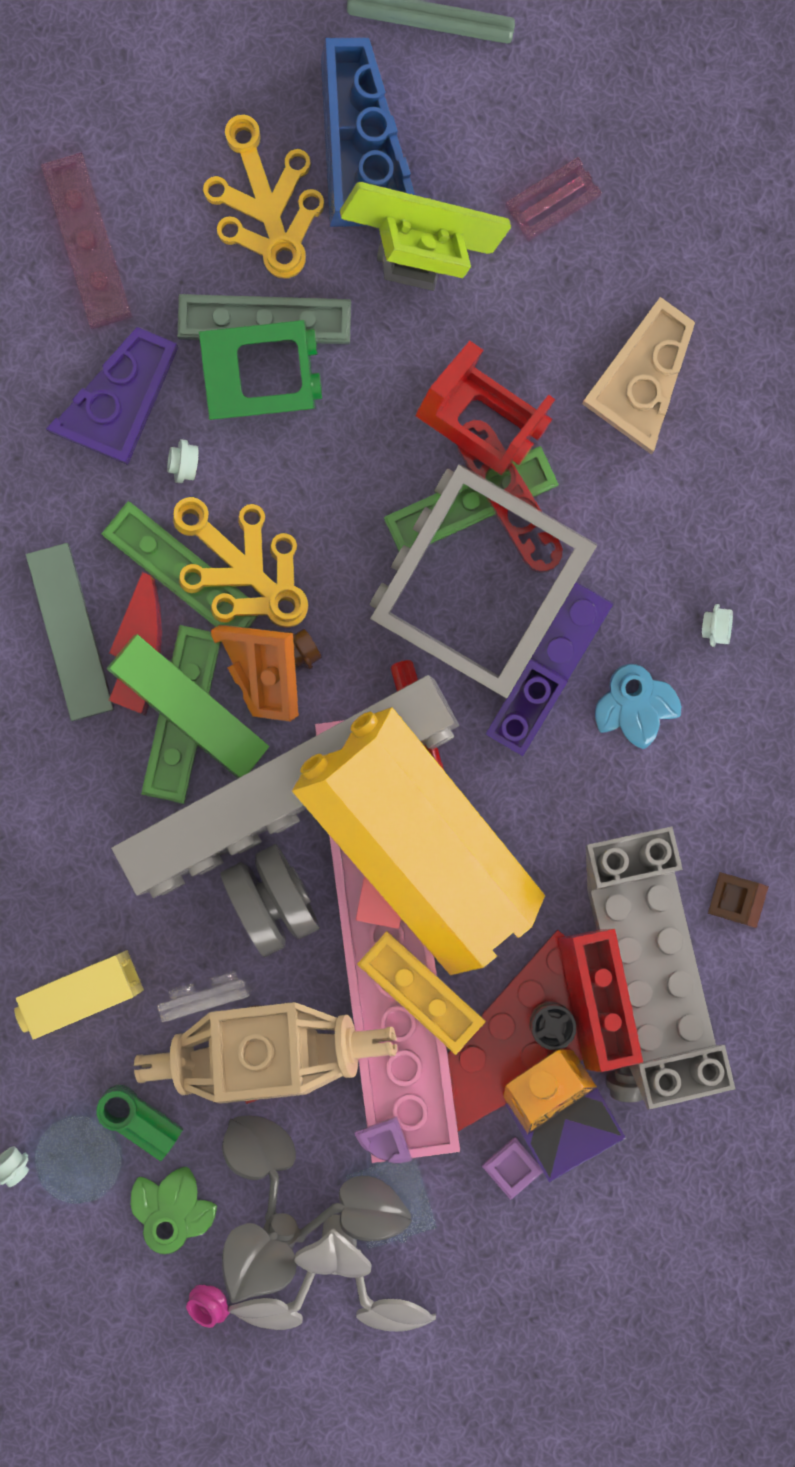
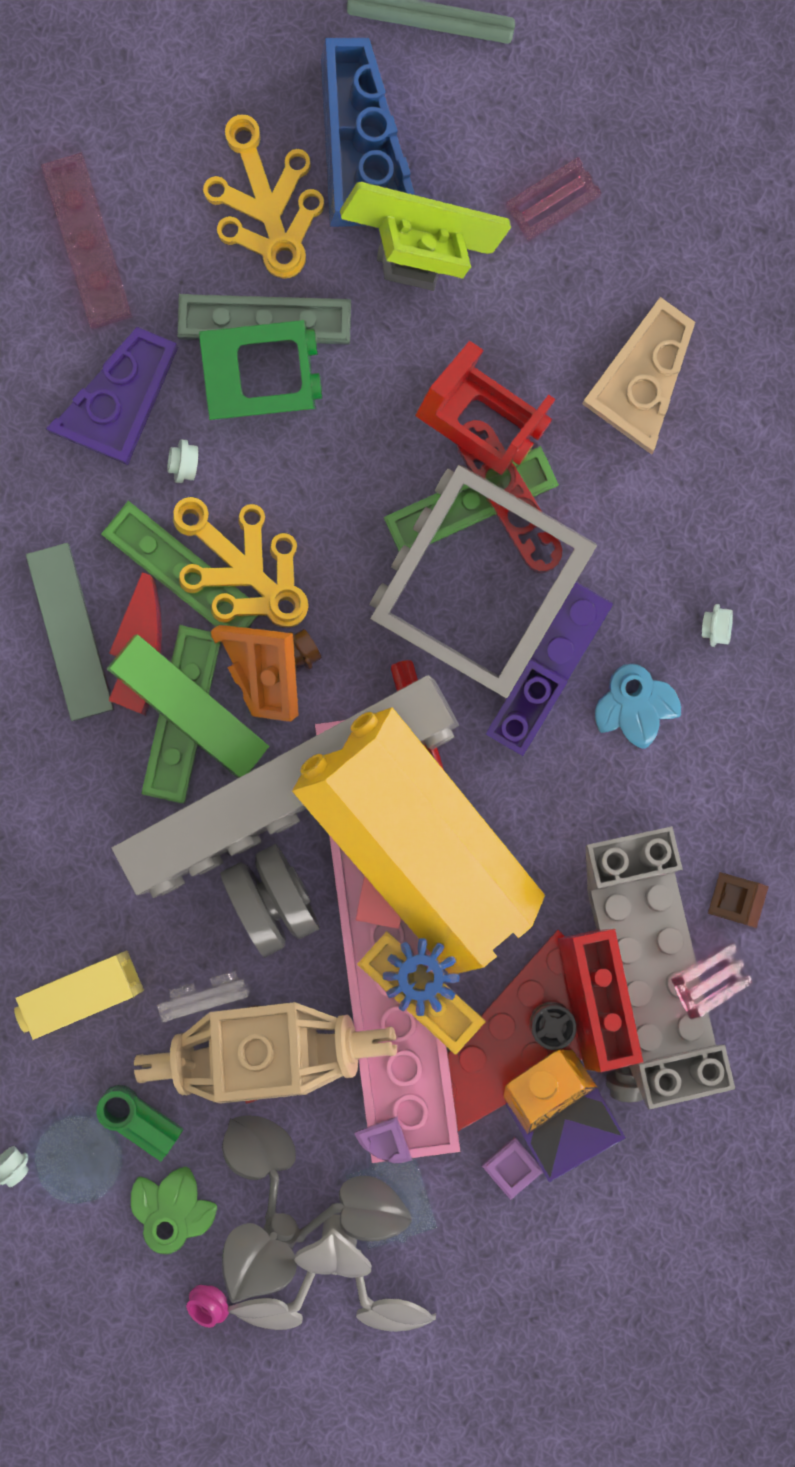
(411, 966): none -> blue gear
(731, 970): none -> clear pink tile

